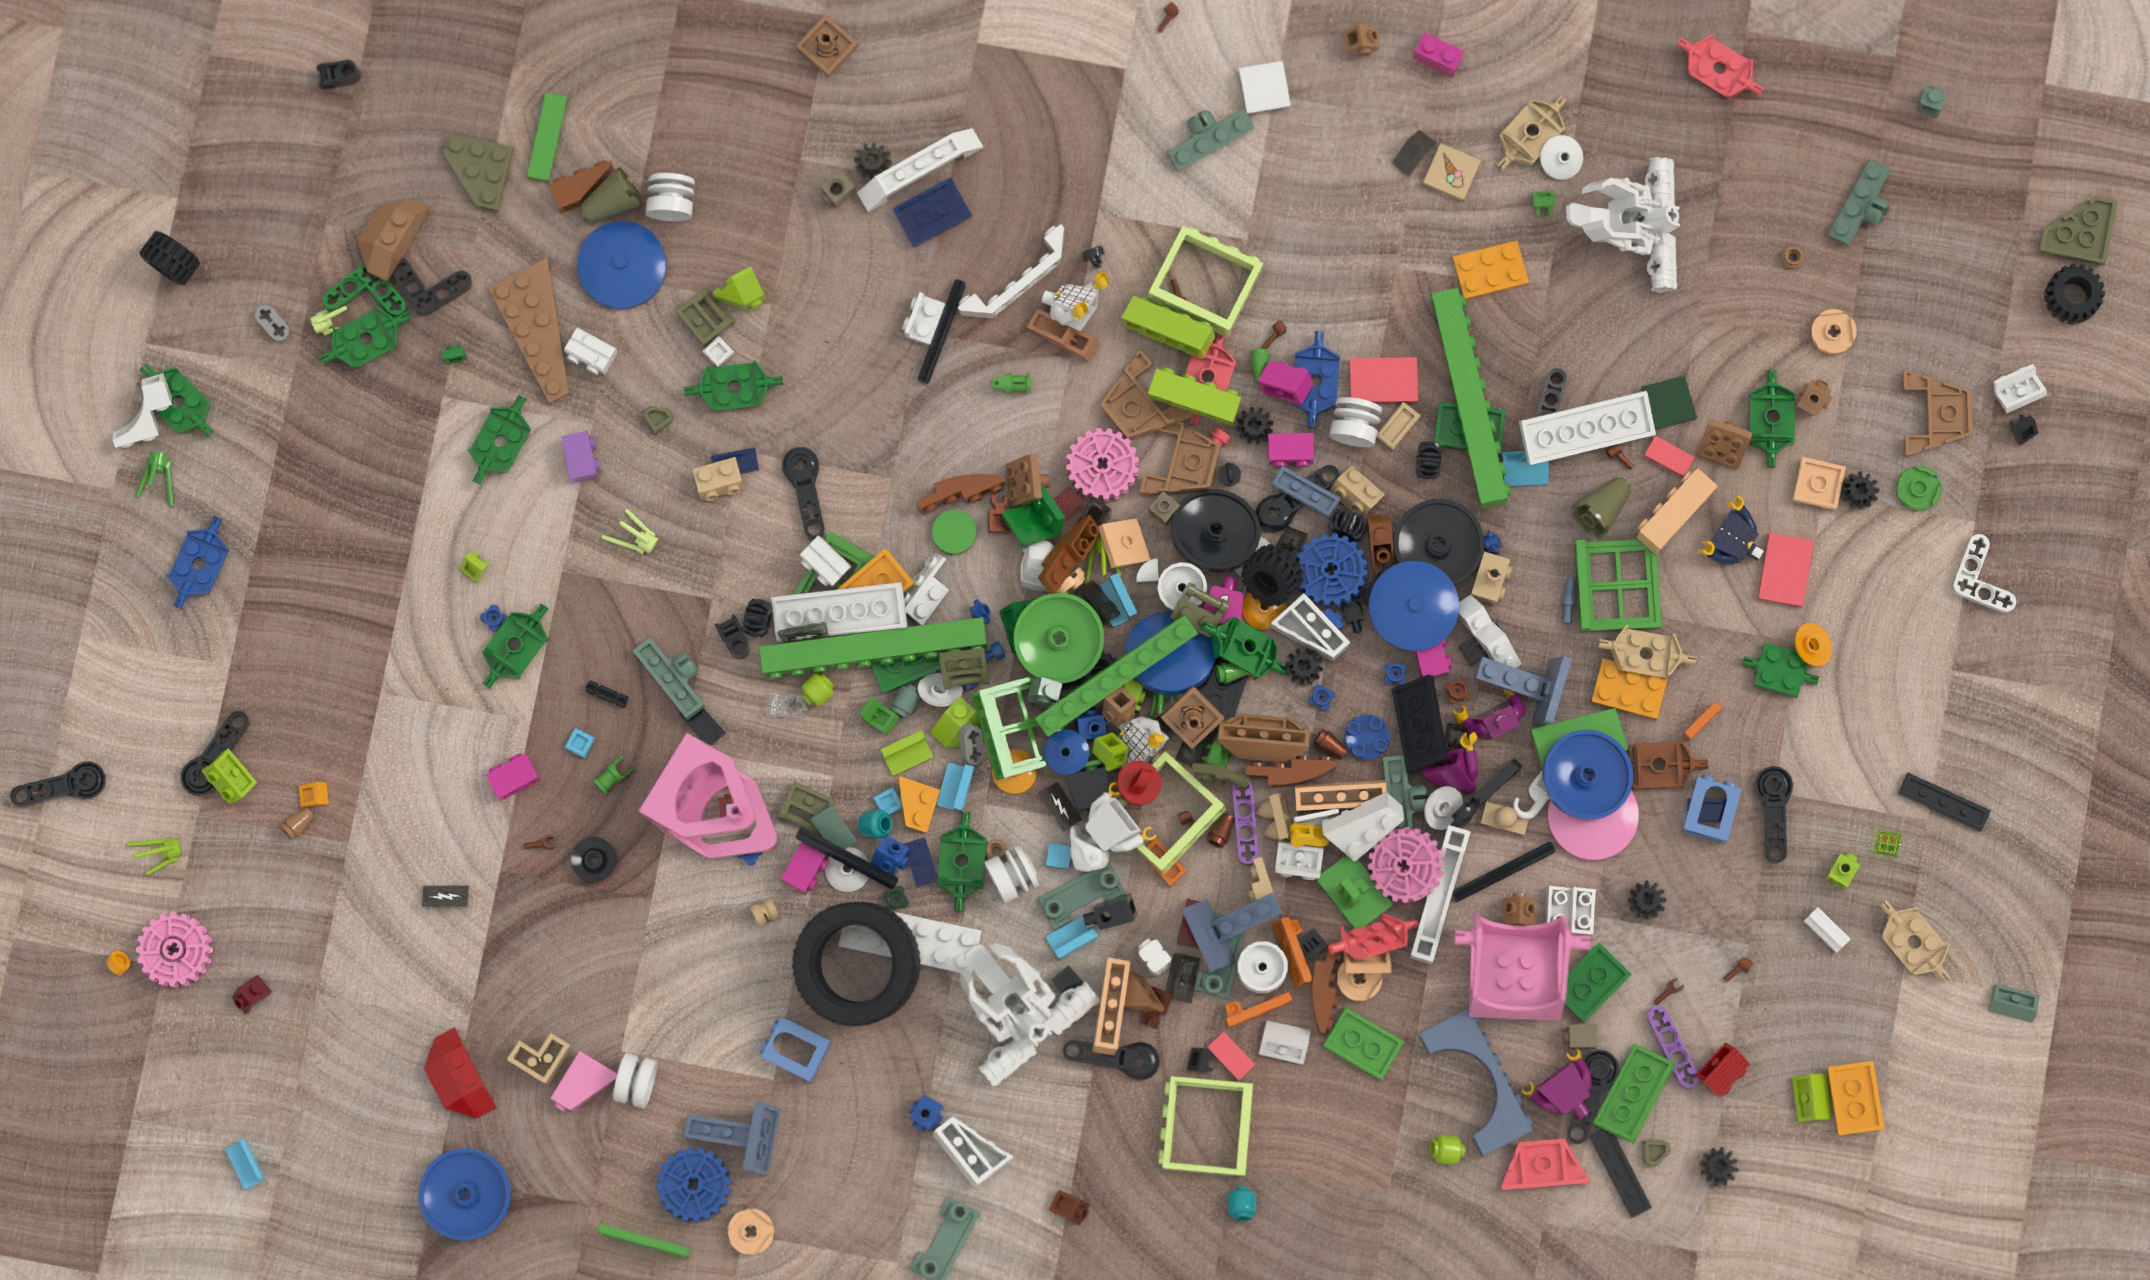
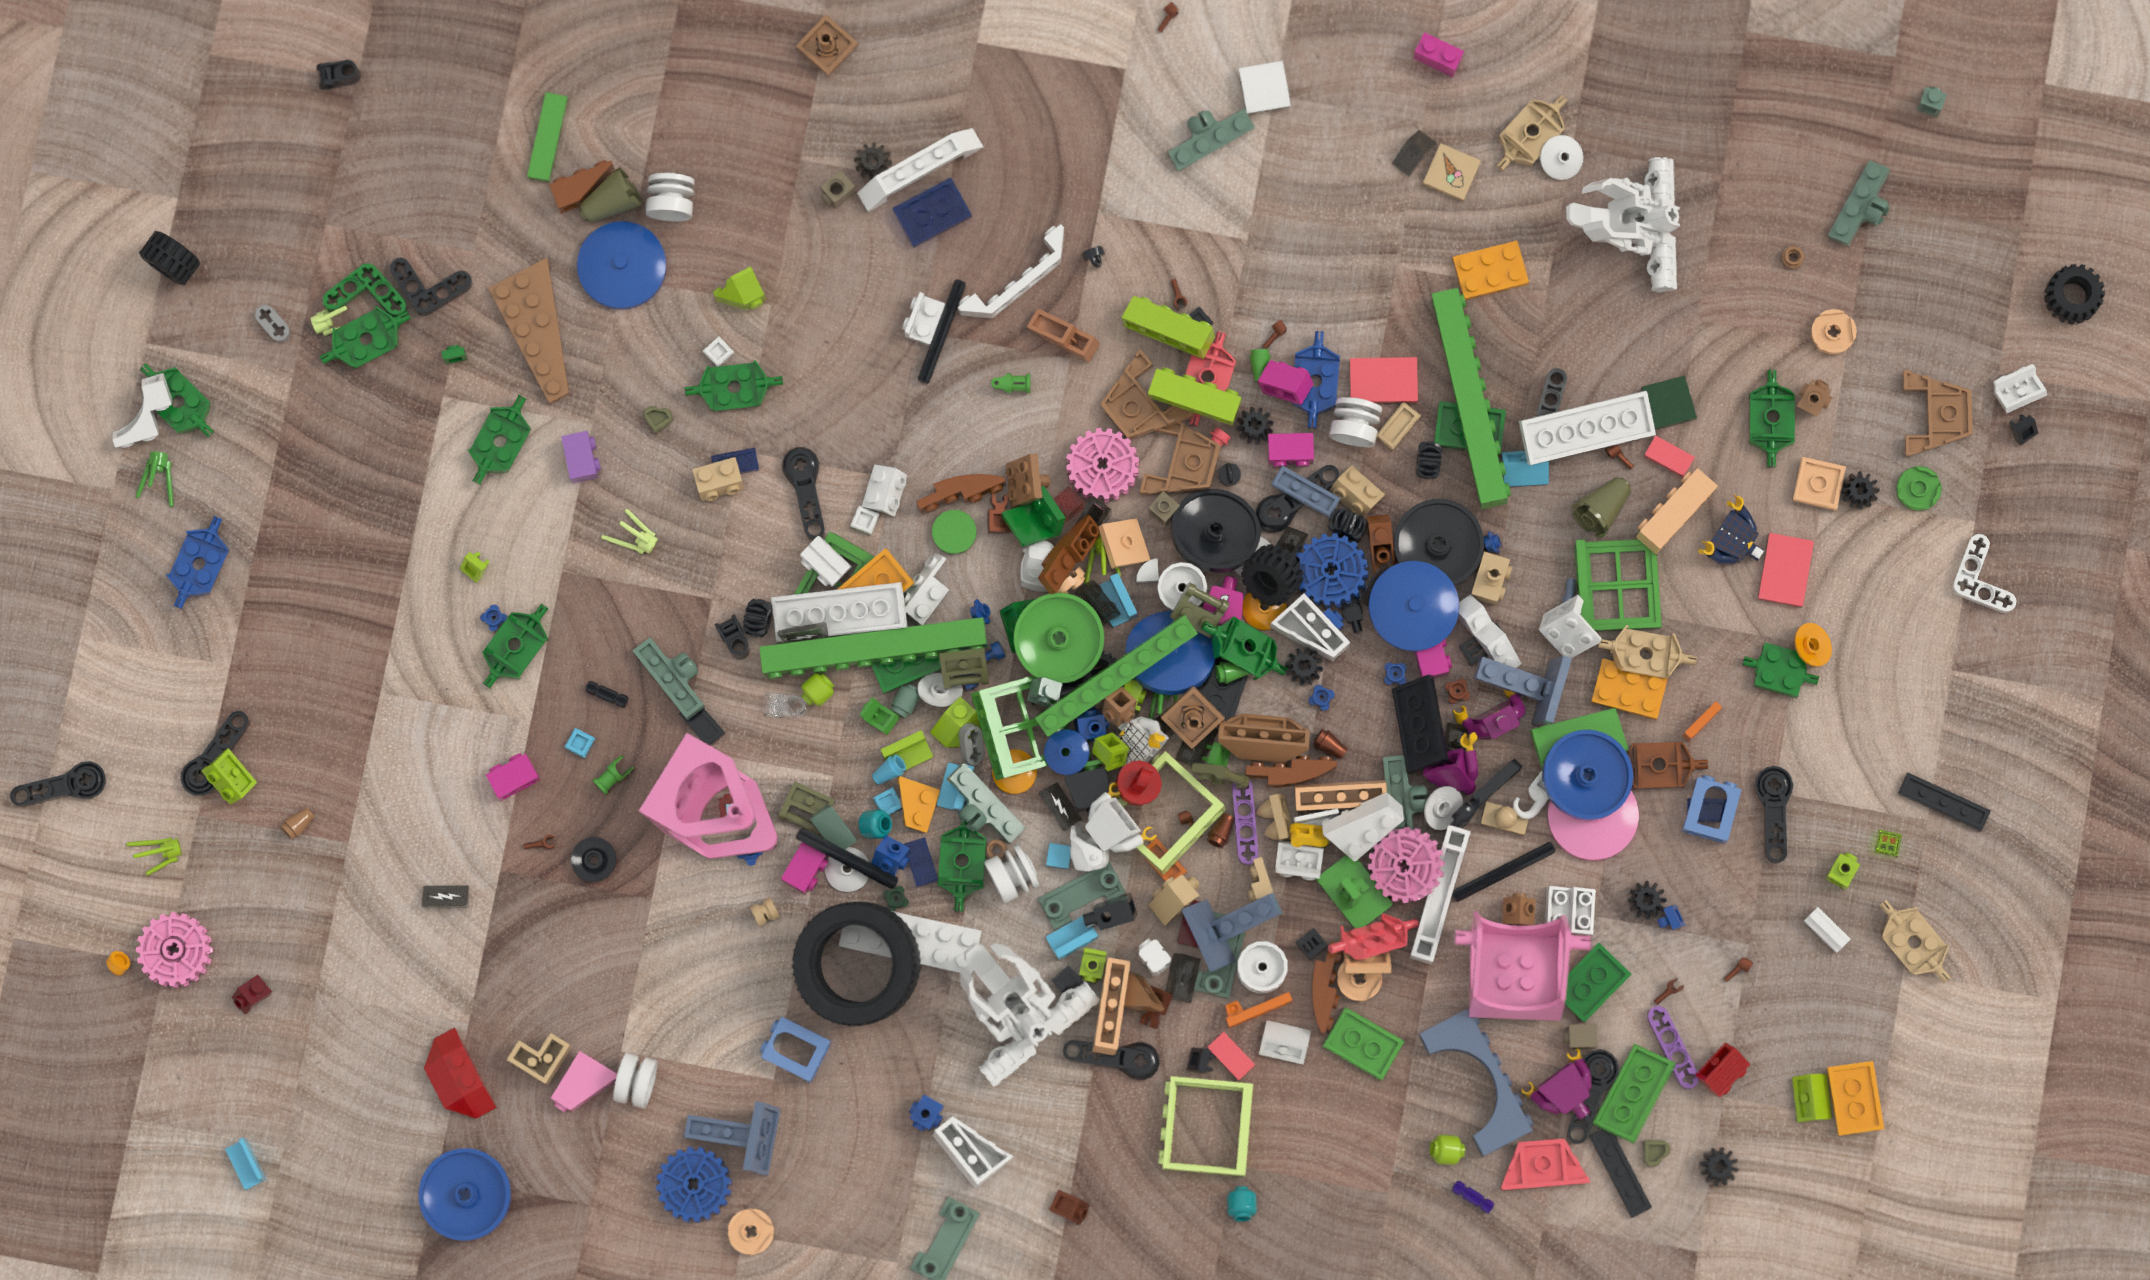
(313, 794): light orange slope -> none
(390, 235): medium nougat wedge -> none
(480, 168): olive plate -> none
(590, 351): white brick -> none
(644, 1241): bright green tile -> none
(700, 322): olive plate -> none
(864, 520): none -> white tile
(884, 490): none -> white bracket
(890, 769): none -> medium azure cone
(983, 805): none -> plate
(1075, 304): white torso -> none
(1099, 958): none -> lime brick
(1173, 898): none -> tan brick
(1220, 325): yellowish green window -> none
(1286, 935): orange hinge -> none
(1361, 39): medium nougat brick -> none
(1367, 737): blue dish -> none
(1473, 1196): none -> dark purple axle
(1543, 199): bright green tile -> none
(1568, 629): none -> white bracket
(1672, 918): none -> blue tile
(1706, 54): coral plate -> none
(1725, 439): medium nougat plate -> none
(2014, 1003): sand green slope -> none
(2082, 232): olive plate -> none

